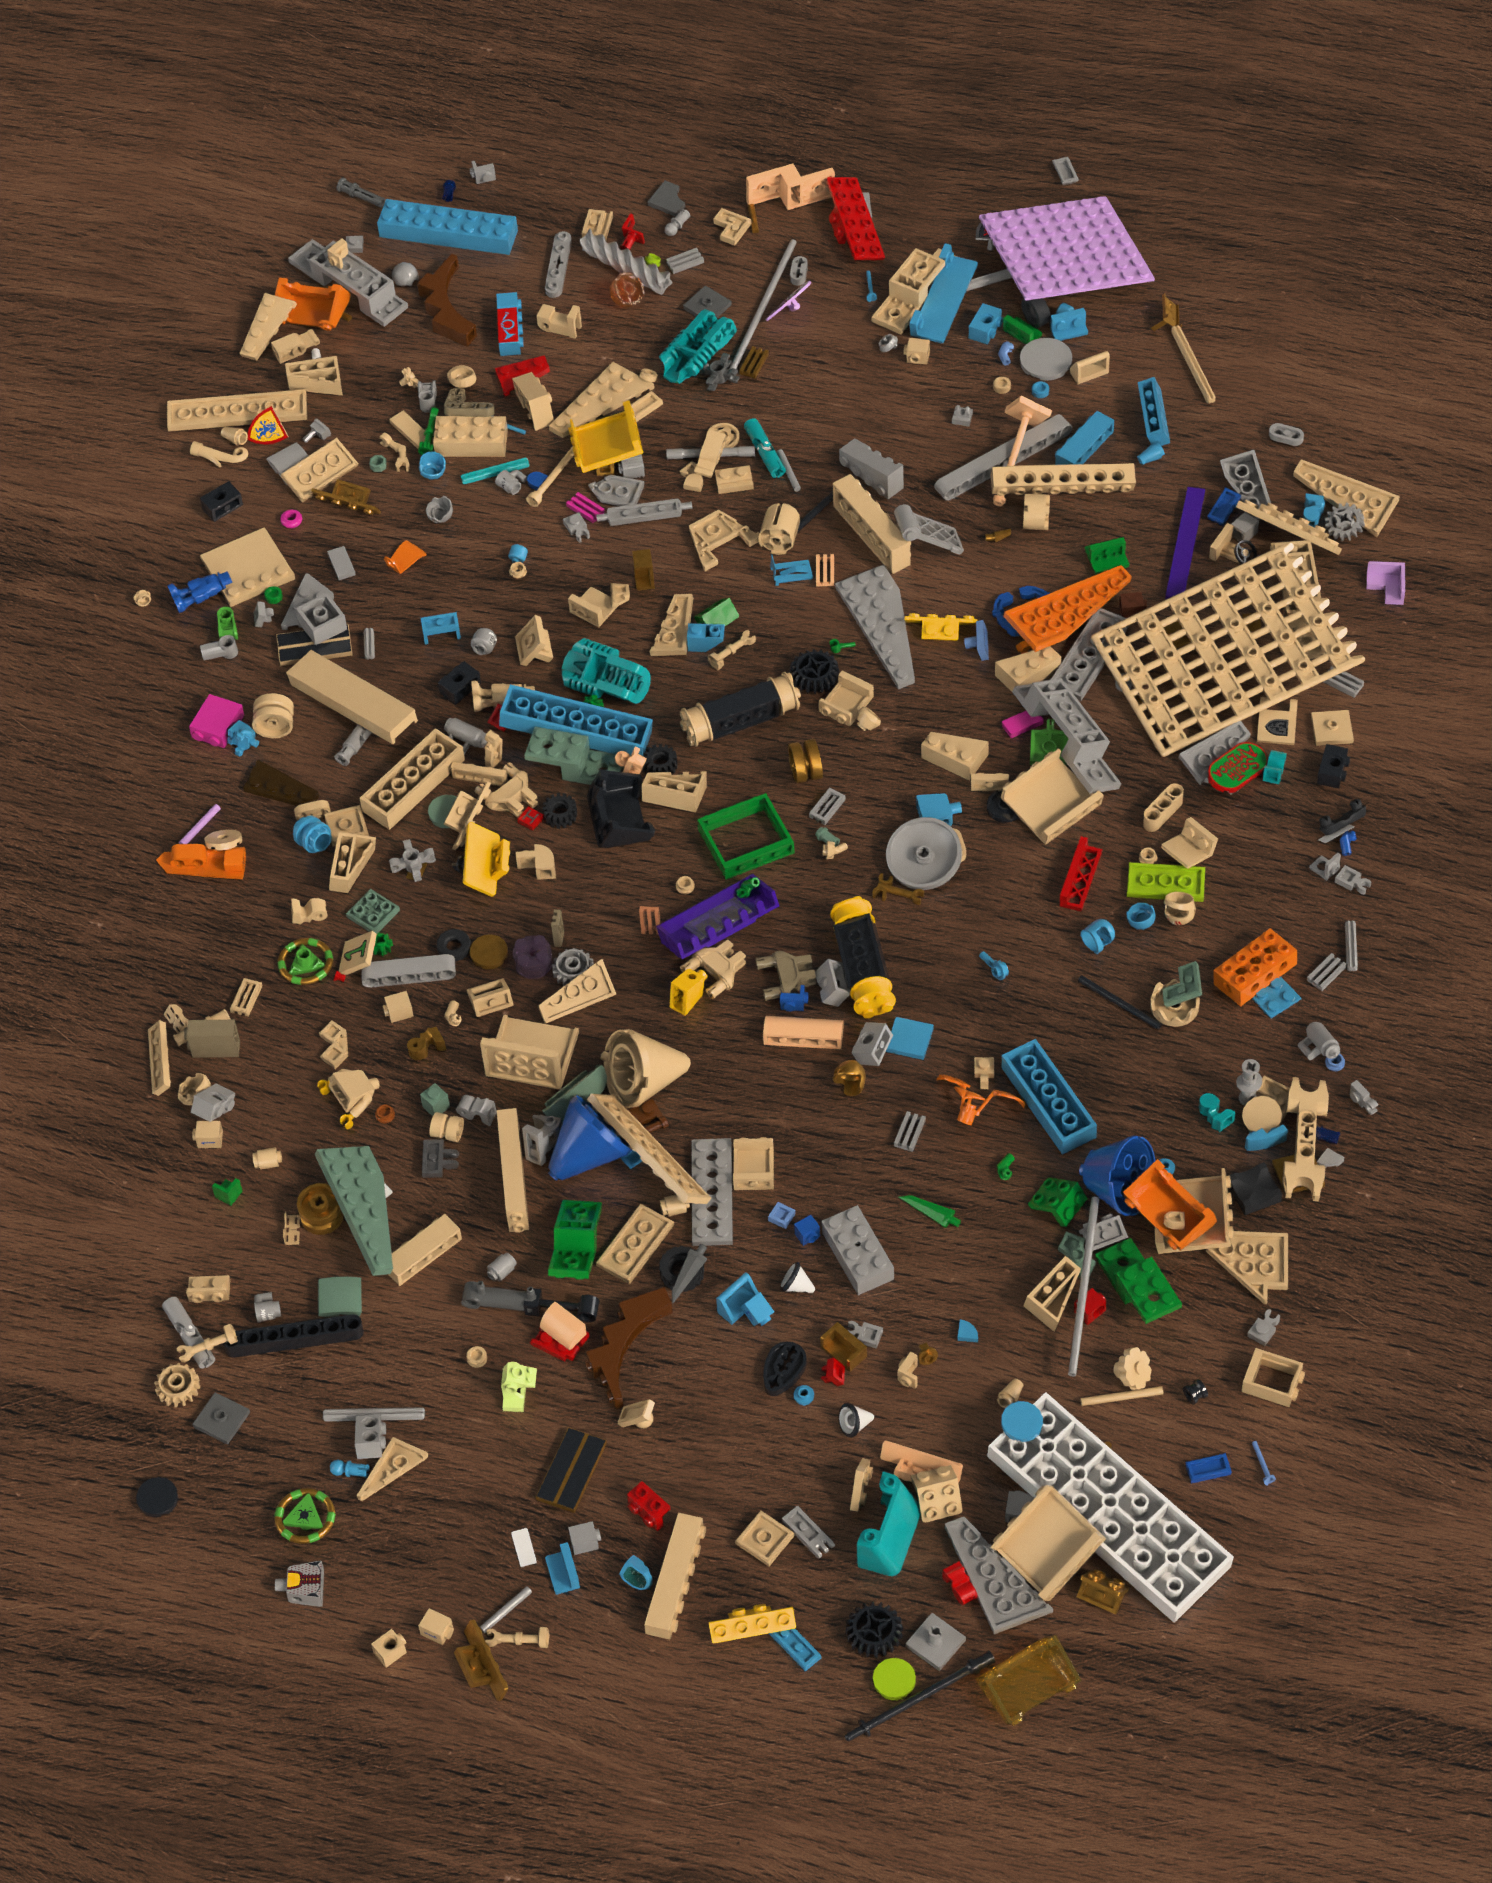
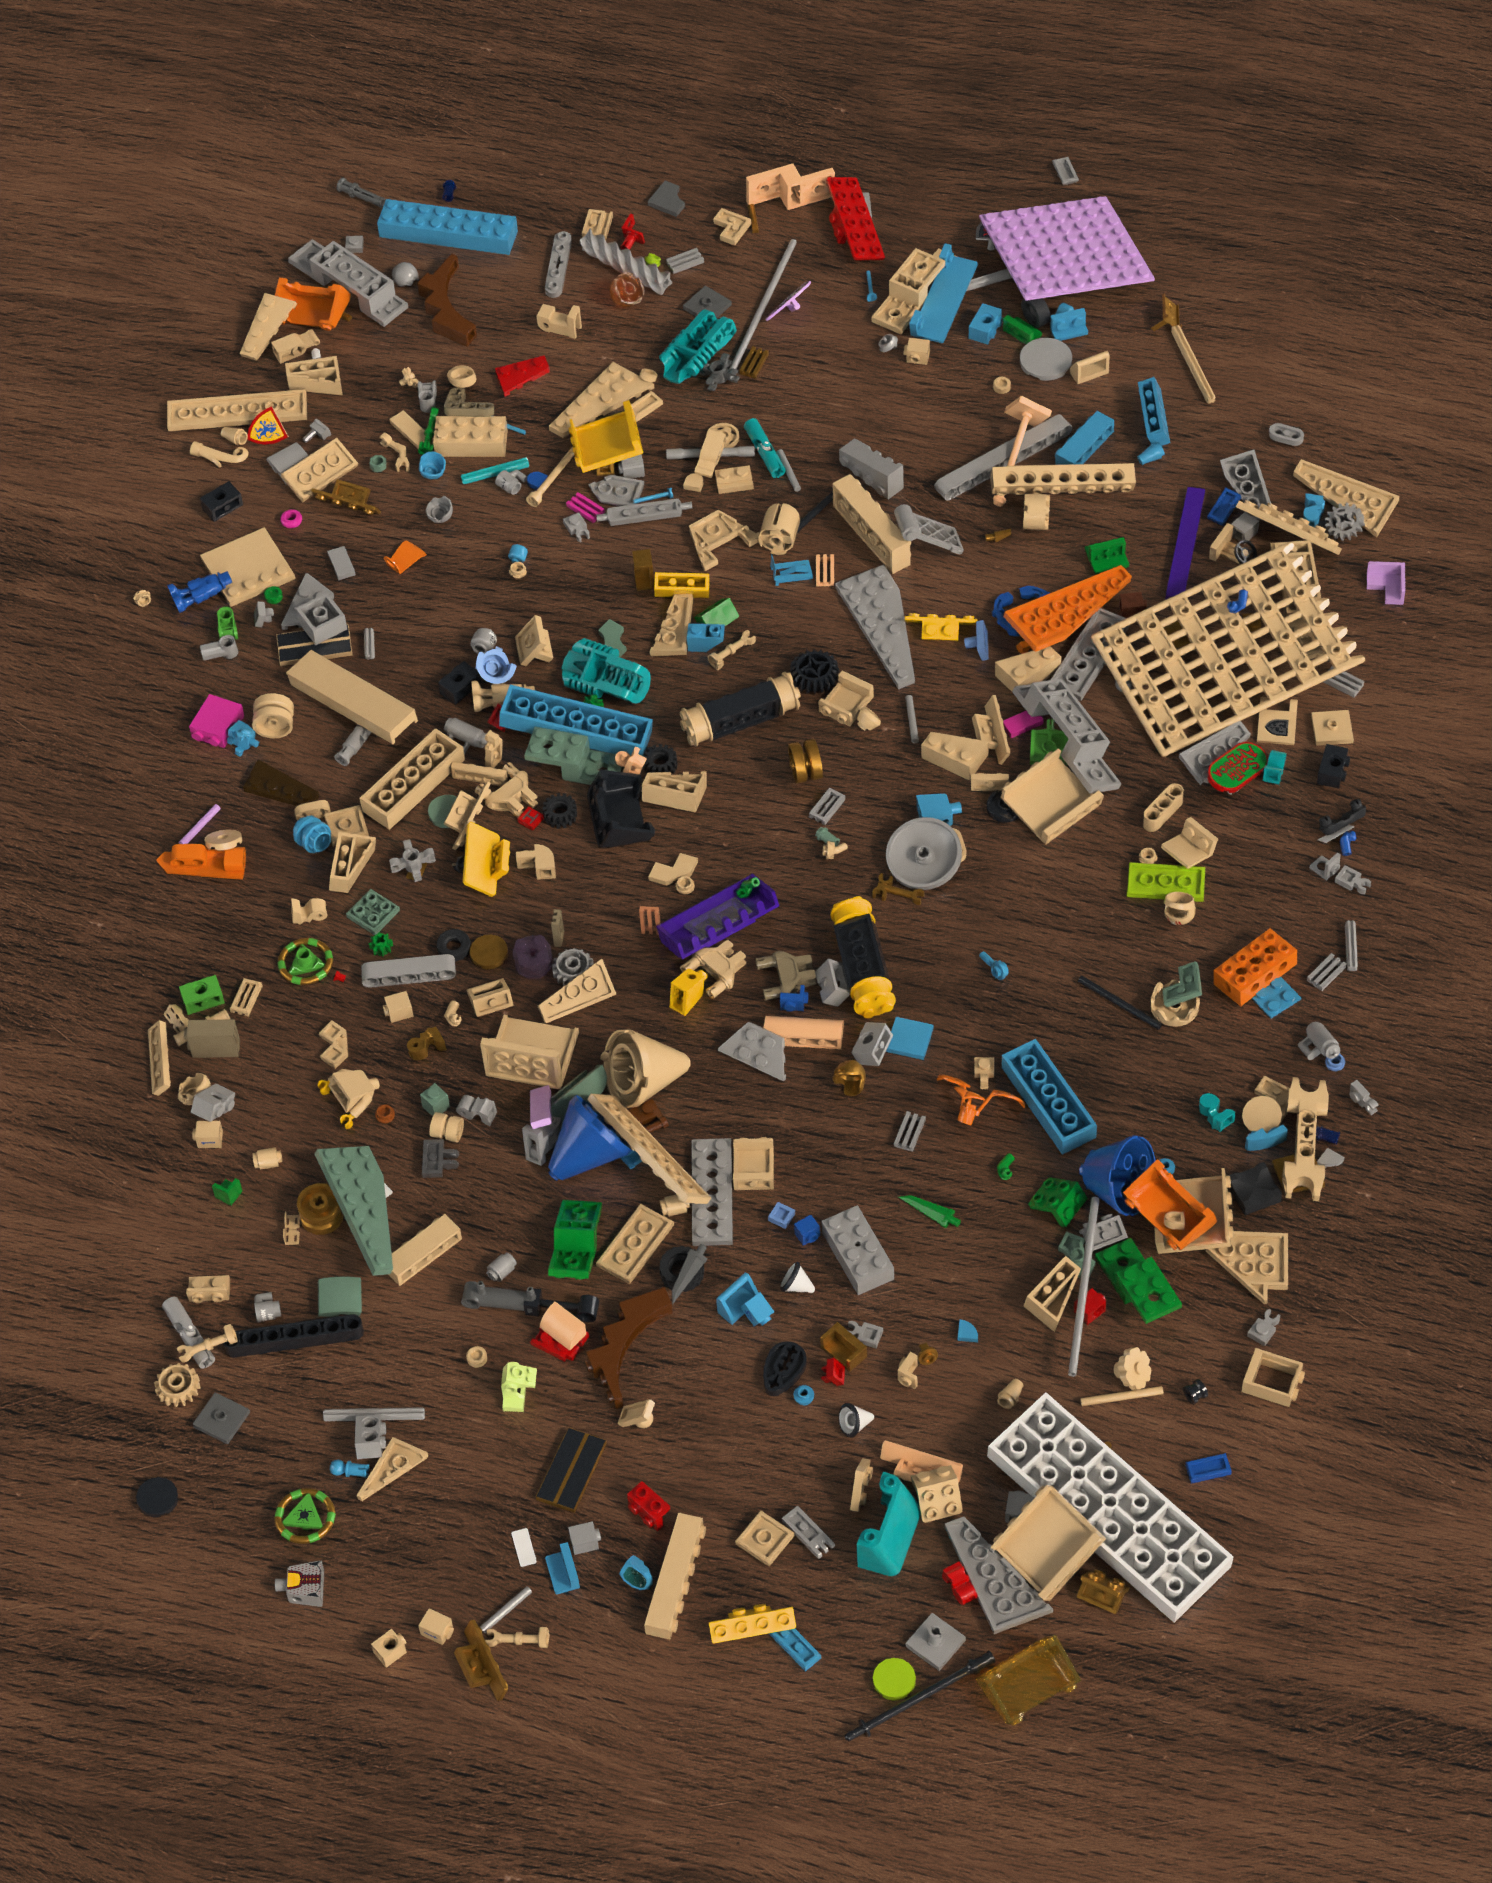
(210, 996): none -> bright green brick
(337, 253): tan bracket -> none
(357, 953): tan tile -> none
(440, 624): dark azure panel -> none
(482, 173): light grey bracket -> none
(494, 666): none -> light blue helmet
(508, 324): brick -> none
(512, 1170): tan brick -> none
(534, 398): tan wedge -> none
(540, 1107): none -> lavender tile
(592, 606): tan bracket -> none
(611, 633): none -> sand green tile
(619, 594): tan tile -> none
(666, 875): none -> tan tile
(669, 493): none -> dark azure piece
(676, 223): light grey pin -> none
(681, 583): none -> yellow brick
(688, 469): tan tile -> none
(755, 858): green window -> none
(758, 1049): none -> light grey wing
(802, 271): light grey beam -> none
(836, 646): green hand -> none
(887, 1621): black gear -> none
(912, 719): none -> light grey bar
(962, 416): light grey tile -> none
(991, 729): none -> tan bracket
(1003, 352): medium blue arm -> none
(1022, 1421): dark azure tile -> none
(1040, 389): dark azure tile -> none
(1074, 870): red fence -> none
(1093, 932): dark azure helmet -> none
(1141, 916): dark azure hair -> none
(1236, 606): none -> blue arm
(1249, 1081): light grey piece -> none
(1268, 1478): medium blue piece -> none

